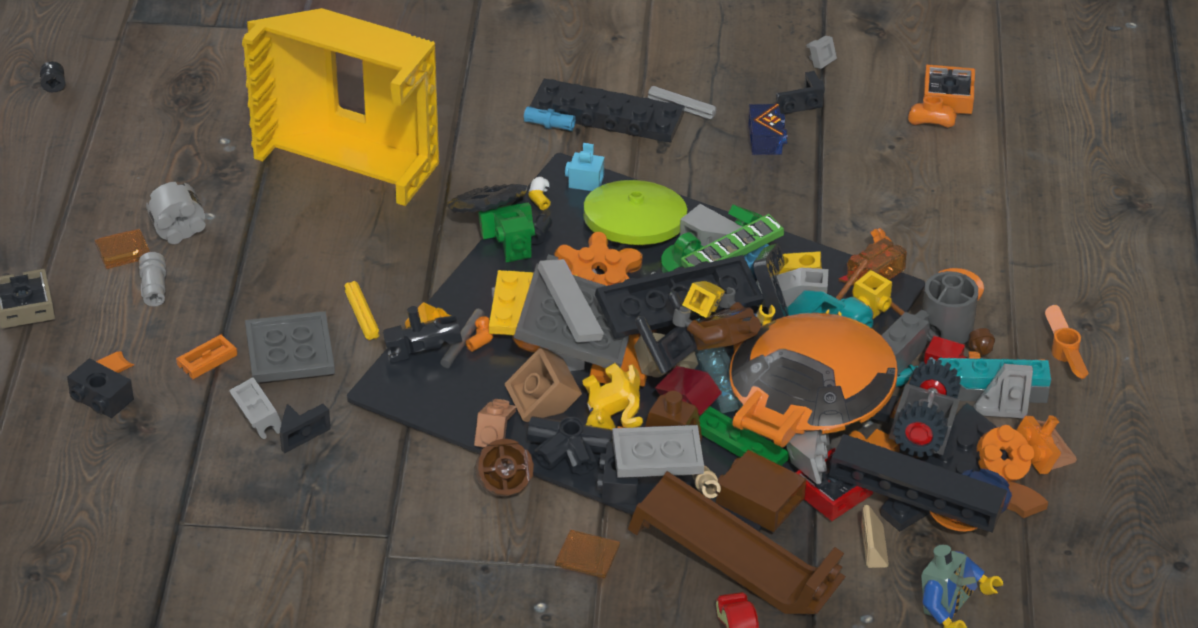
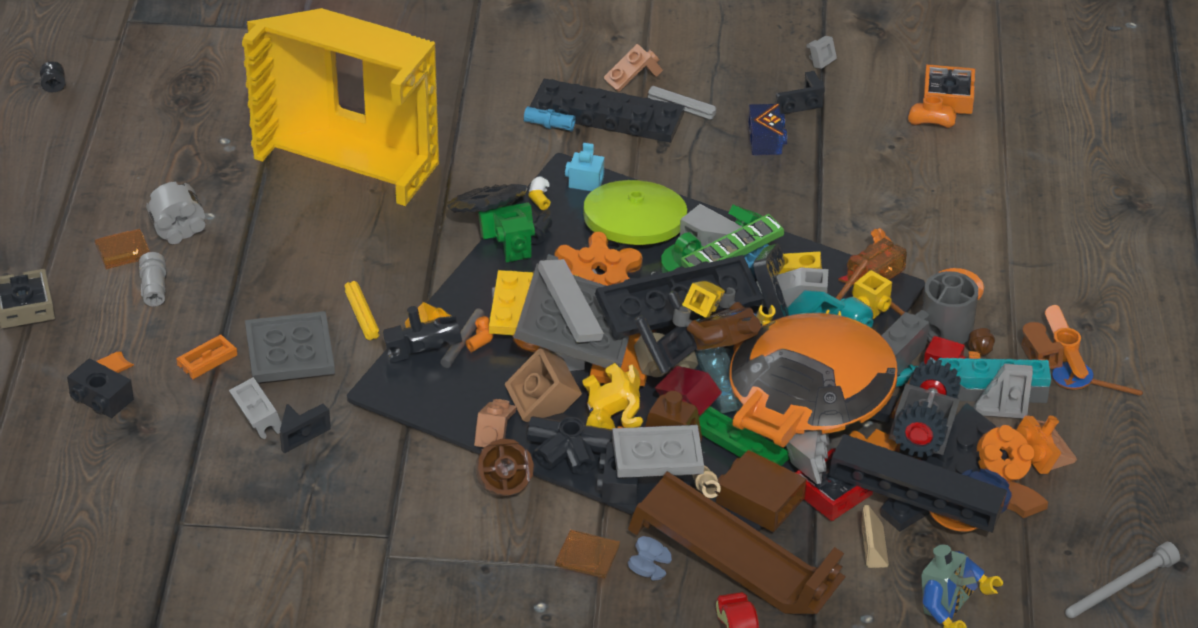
(631, 65): none -> nougat bracket
(649, 551): none -> sand blue piece
(1039, 346): none -> dark orange leg
(1067, 379): none -> piece
(1164, 556): none -> light grey piece

